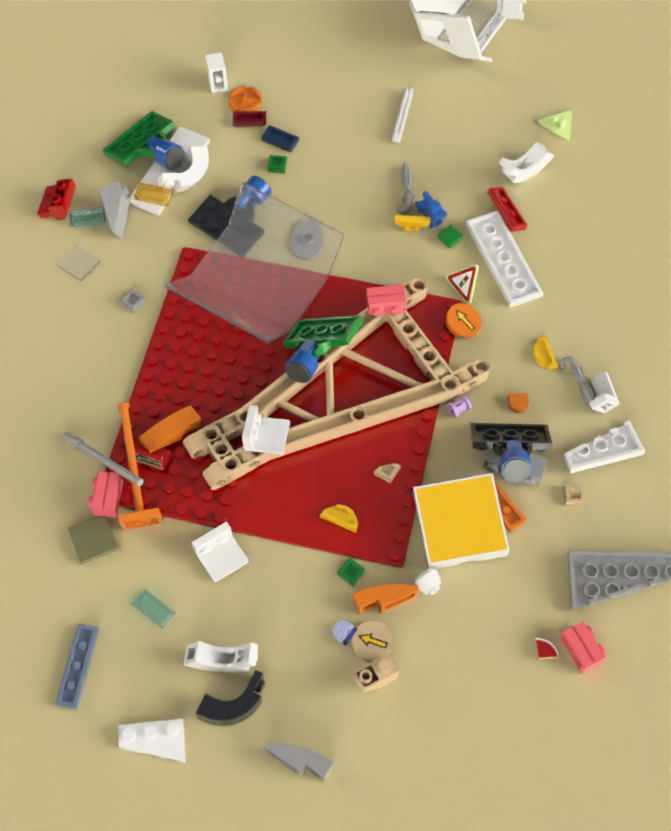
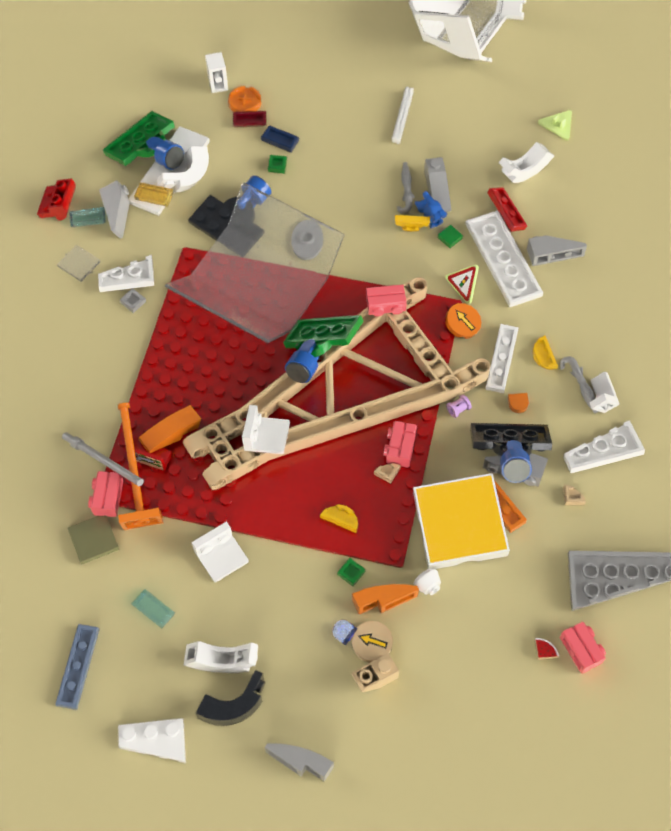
(132, 276): none -> white wing
(401, 443): none -> coral brick
(437, 182): none -> light grey slope
(502, 358): none -> white tile
(553, 249): none -> light grey slope

